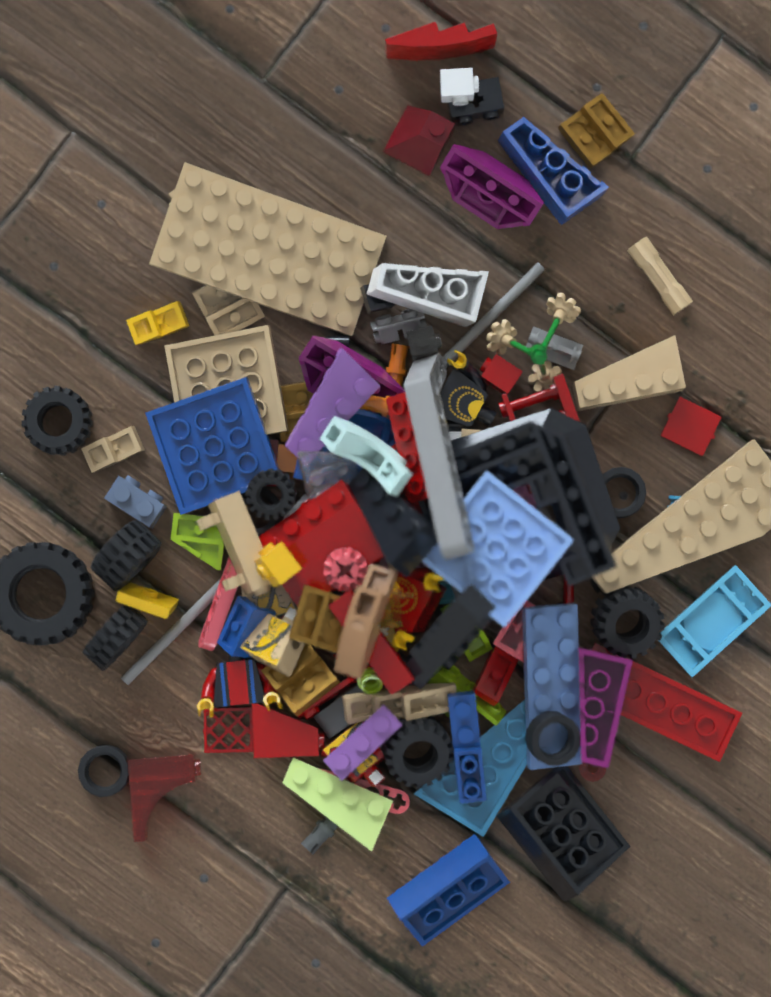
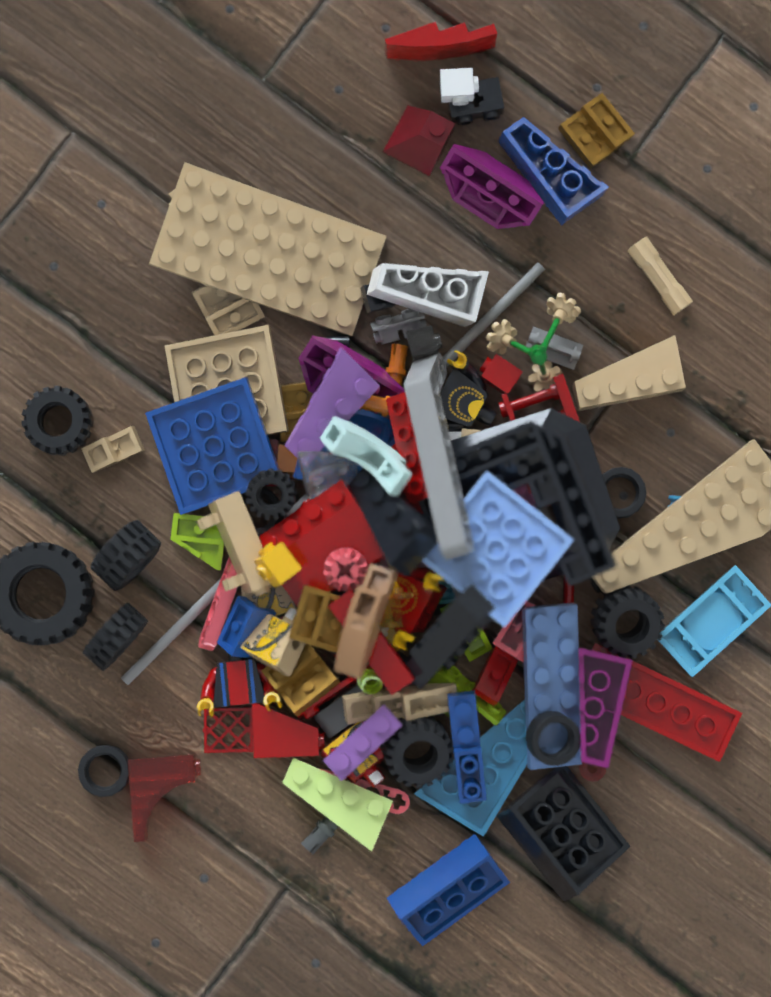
(135, 502): sand blue brick -> none
(147, 600): yellow plate -> none
(157, 323): yellow slope -> none
(691, 426): red piece -> none

